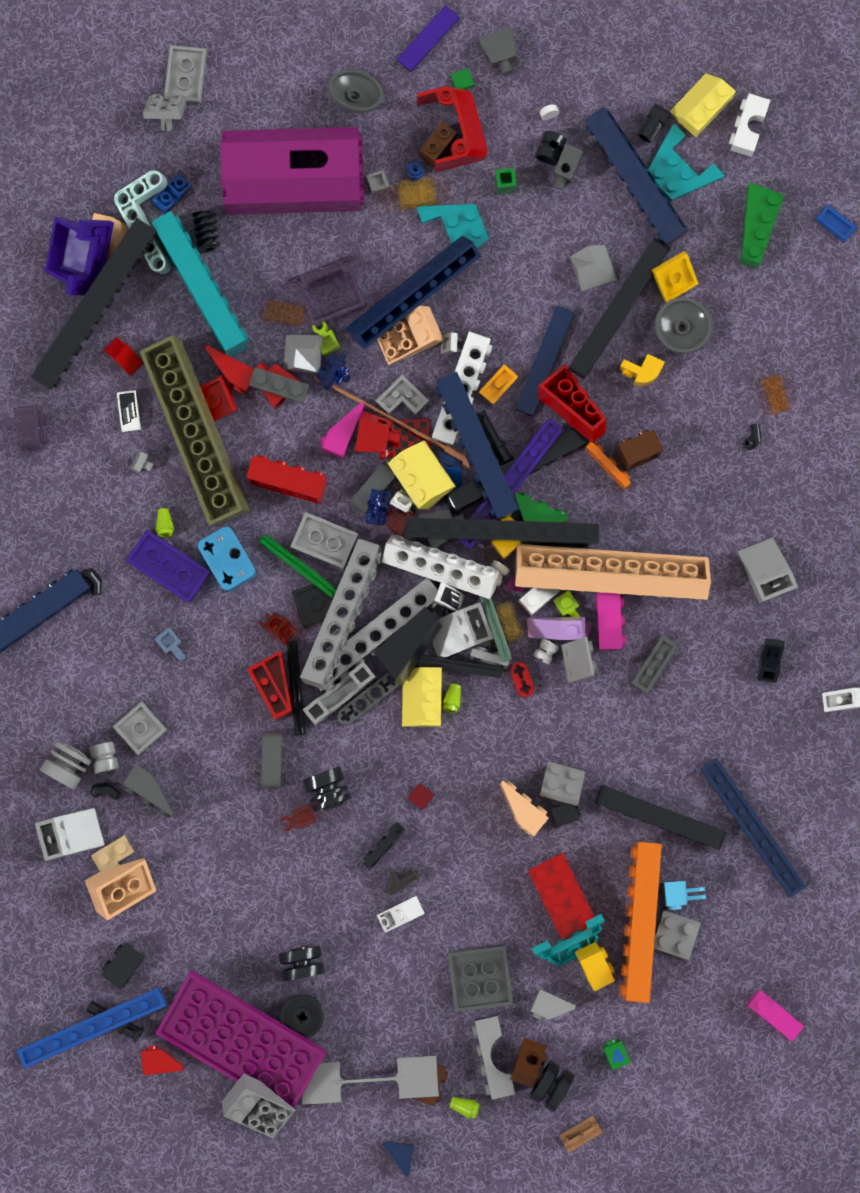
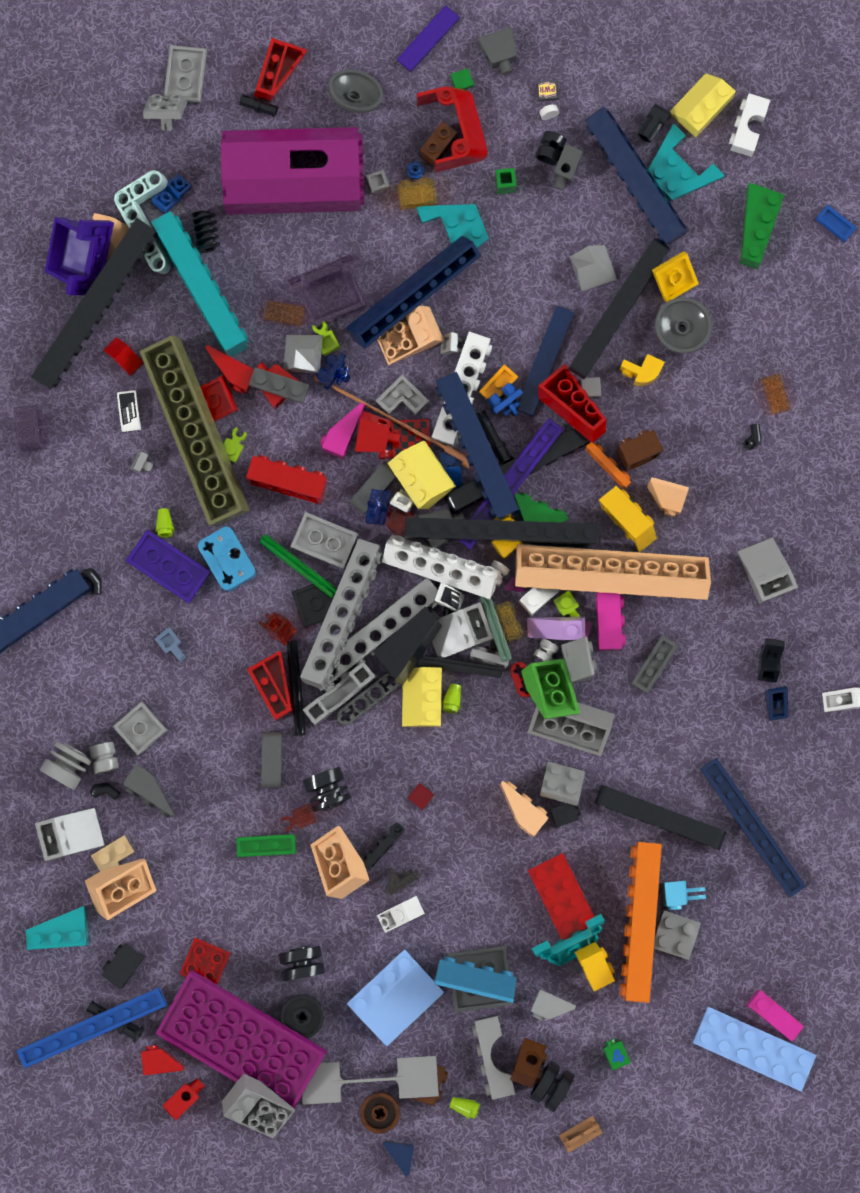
(62, 931): none -> teal wedge
(176, 1106): none -> red torso
(205, 960): none -> red tile
(233, 446): none -> lime plate
(258, 105): none -> black pin
(266, 845): none -> green plate
(277, 68): none -> red wedge
(338, 864): none -> light nougat slope
(385, 1122): none -> reddish brown brick
(395, 997): none -> light blue slope
(476, 980): none -> dark azure slope
(498, 404): none -> blue hips
(547, 90): none -> tile
(551, 688): none -> bright green slope
(581, 731): none -> light grey slope
(592, 386): none -> light grey tile
(629, 517): none -> yellow wedge
(668, 496): none -> light nougat slope
(754, 1049): none -> light blue plate
(777, 703): none -> dark blue slope

